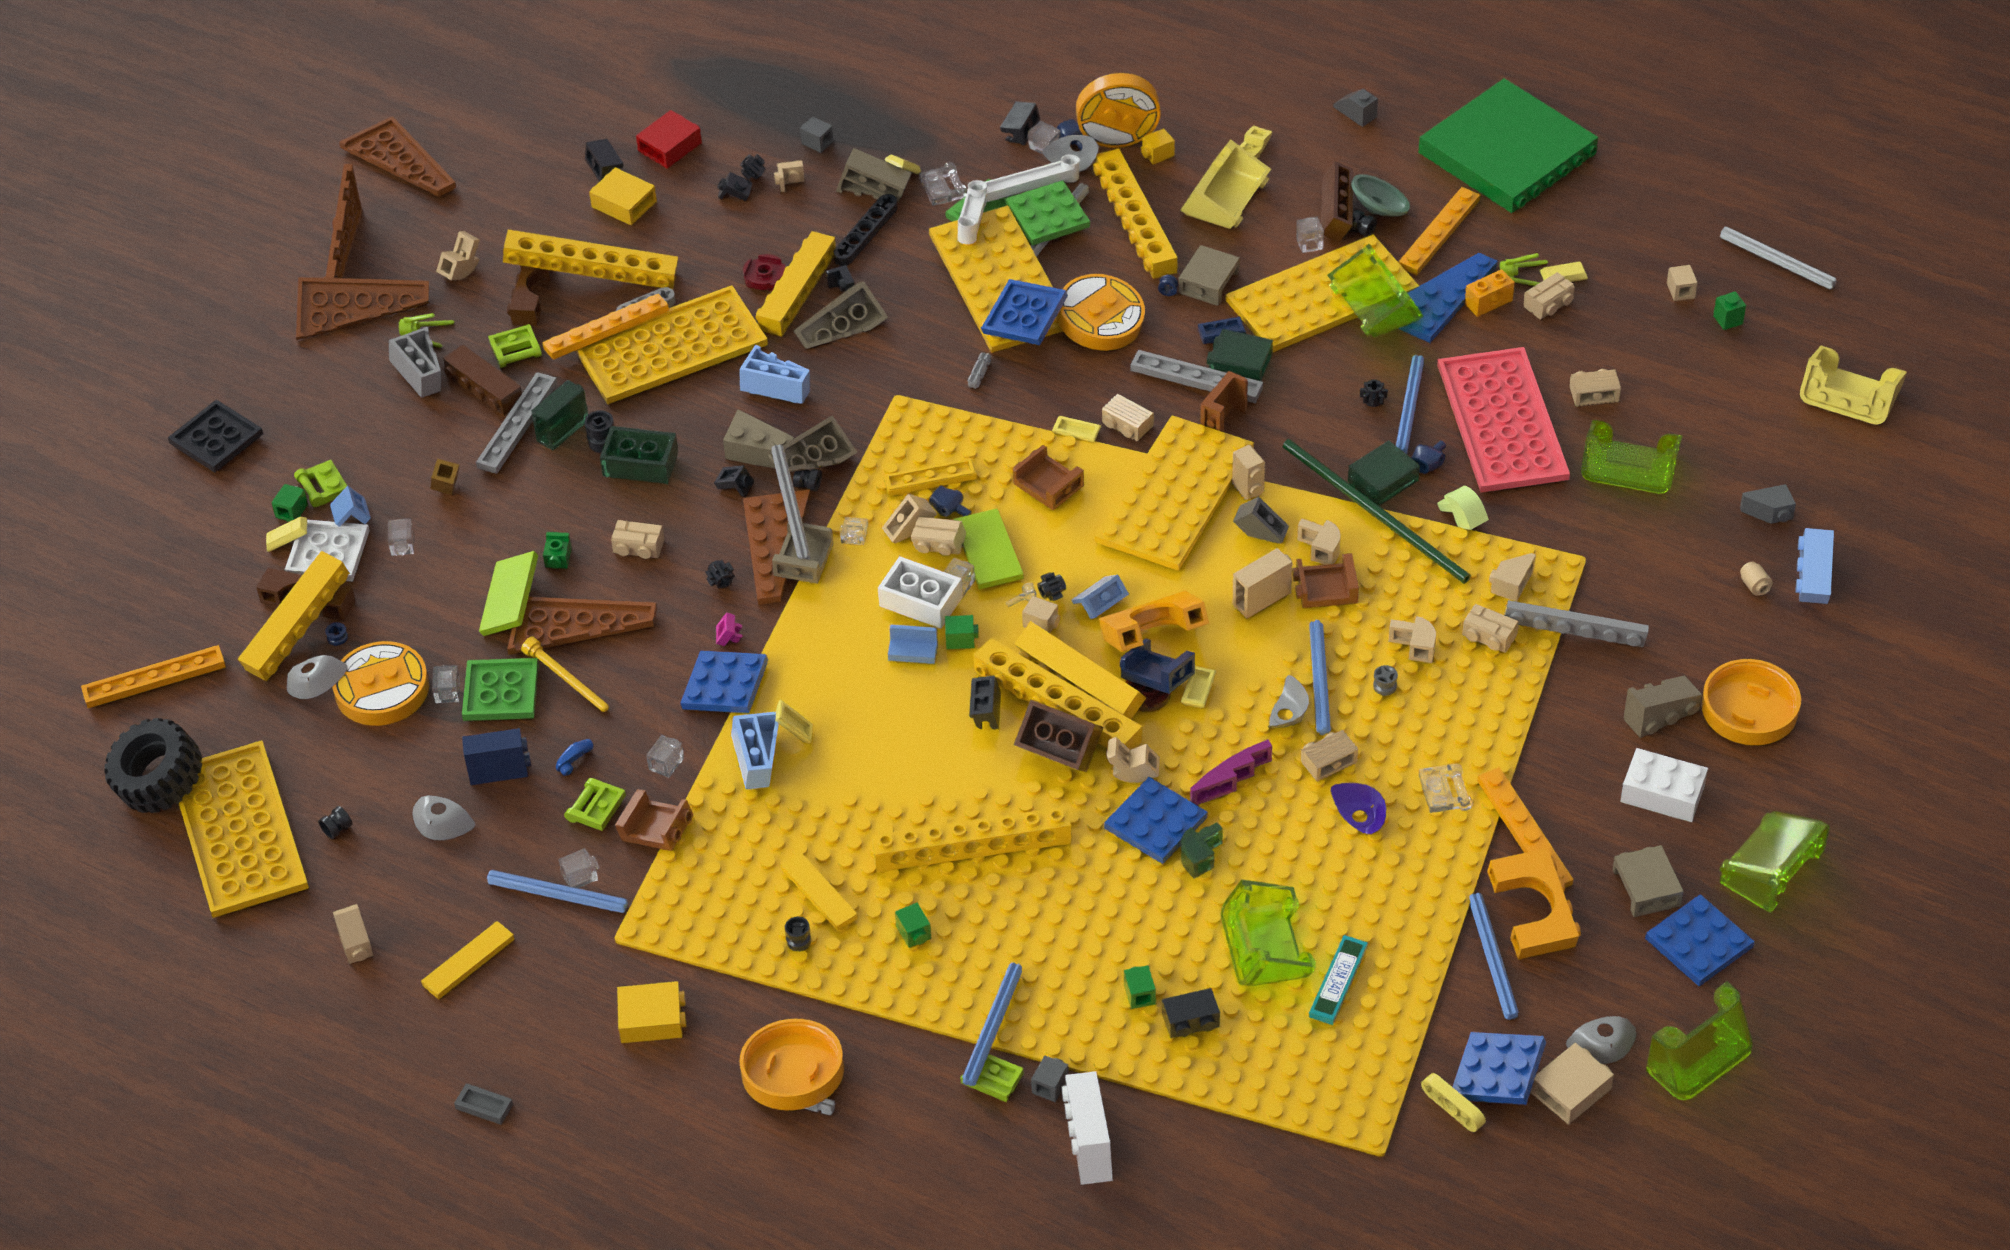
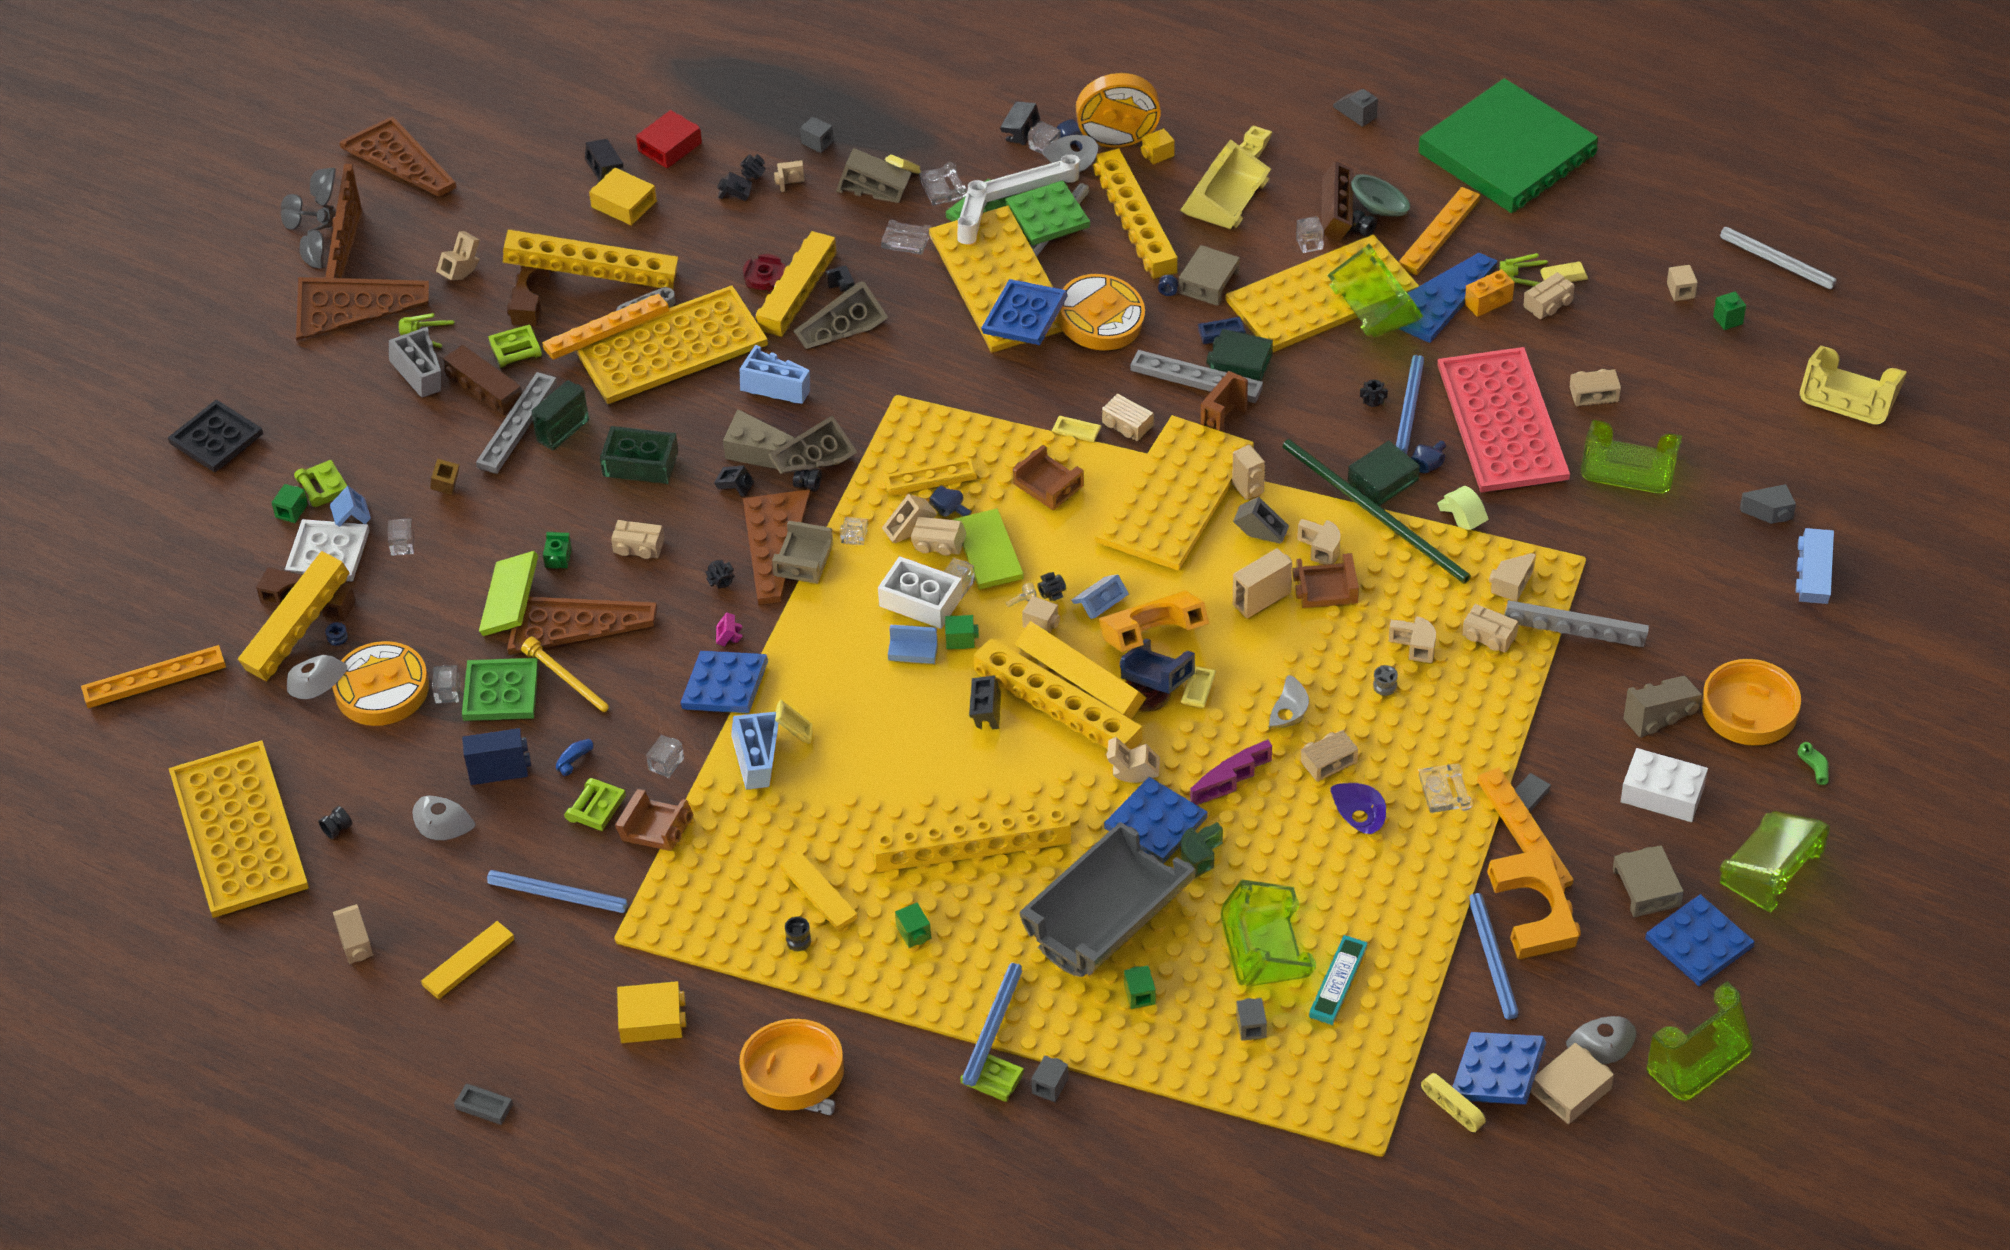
(137, 750): black tyre -> none
(286, 533): light yellow tile -> none
(291, 209): none -> dark grey plant
(579, 868): clear brick -> none
(597, 428): black wheel -> none
(790, 502): light grey axle -> none
(864, 238): black beam -> none
(905, 237): none -> clear plate
(979, 370): light grey axle -> none
(1058, 736): reddish brown brick -> none
(1087, 1127): white wedge -> none
(1102, 901): none -> dark grey cylinder
(1191, 1013): black brick -> none
(1251, 1019): none -> dark grey brick
(1319, 677): medium blue axle -> none
(1532, 791): none -> dark grey tile
(1756, 578): tan brick -> none
(1815, 761): none -> bright green arm

